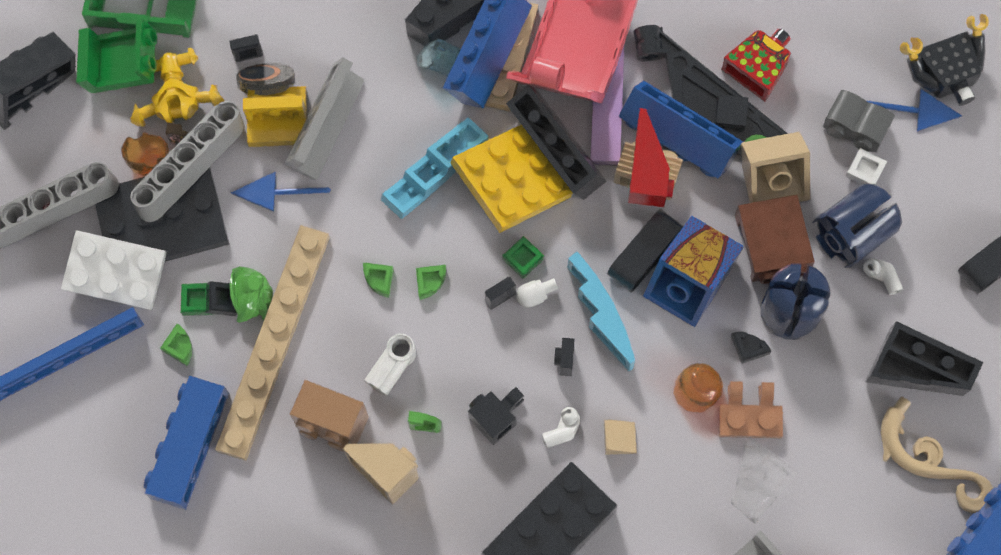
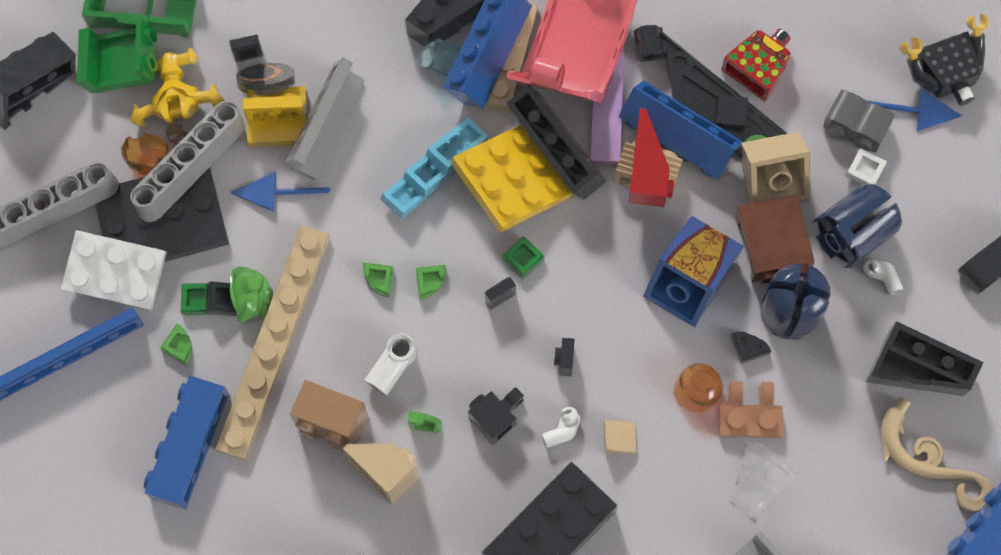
(535, 292): white cylinder -> none
(605, 319): medium azure slope -> none
(644, 250): black beam -> none

